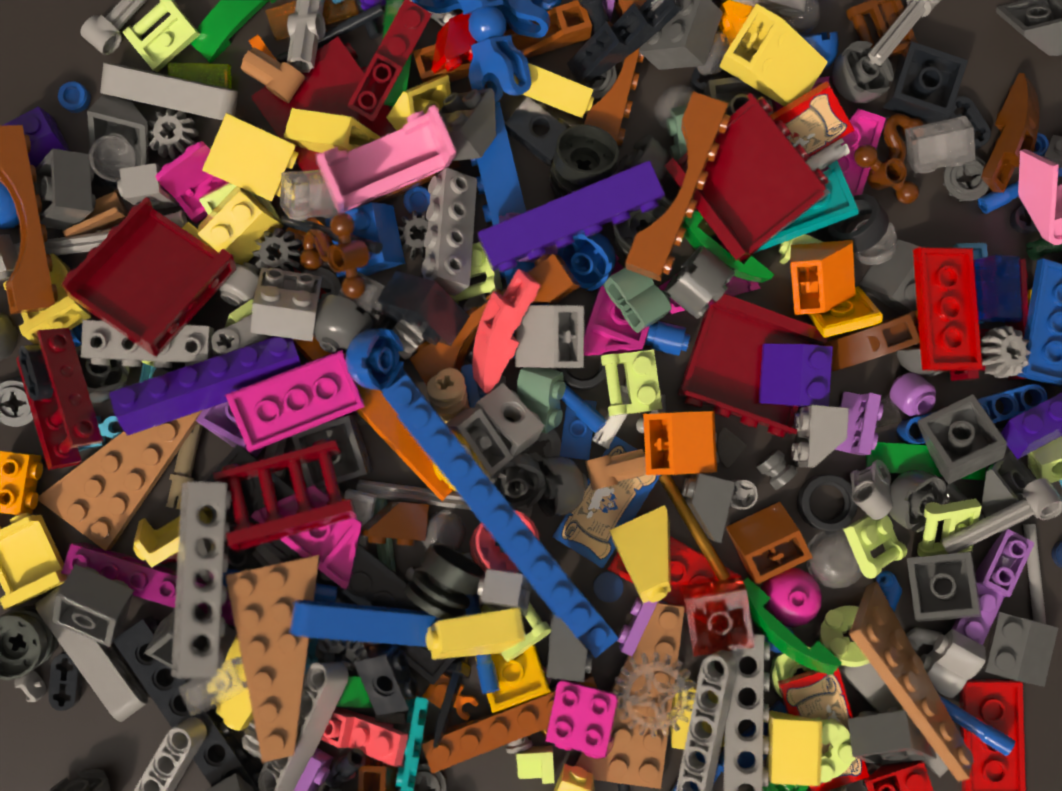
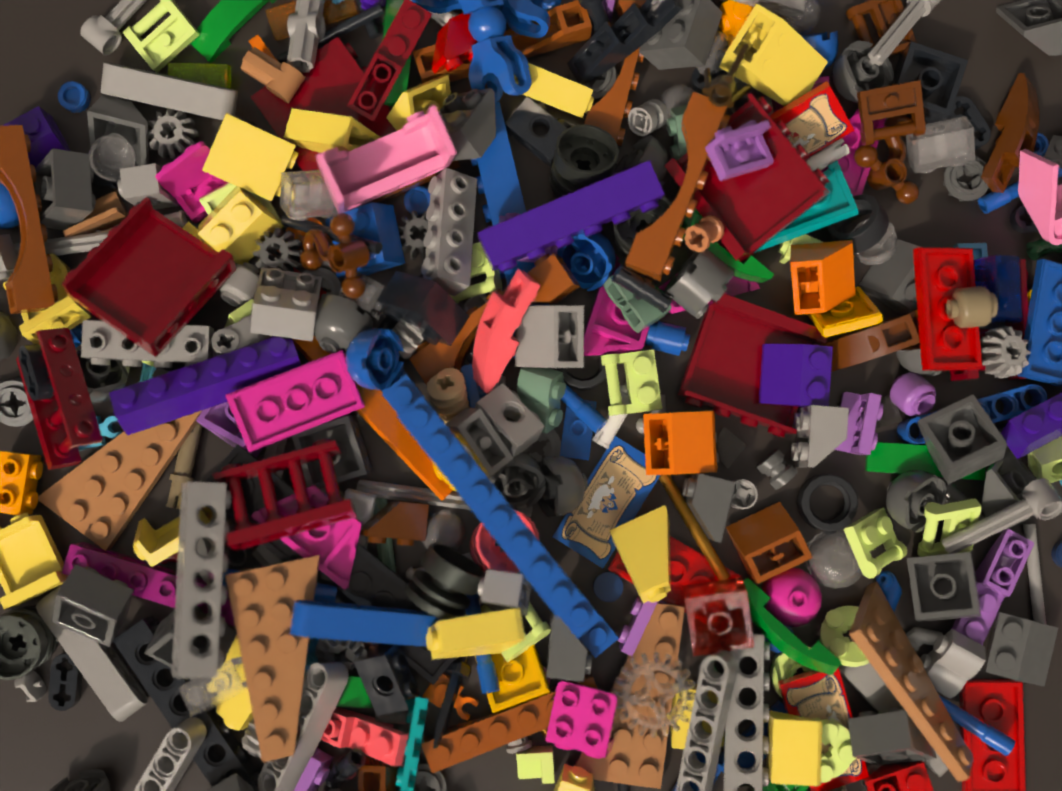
(609, 470): medium nougat piece -> none
(642, 288): none -> black pin
(647, 117): none -> light grey wheel
(705, 232): none -> nougat bush
(723, 87): none -> dark brown plant
(740, 150): none -> medium lavender bracket
(872, 489): light grey piece -> none
(891, 102): none -> reddish brown plate
(972, 307): none -> dark tan head

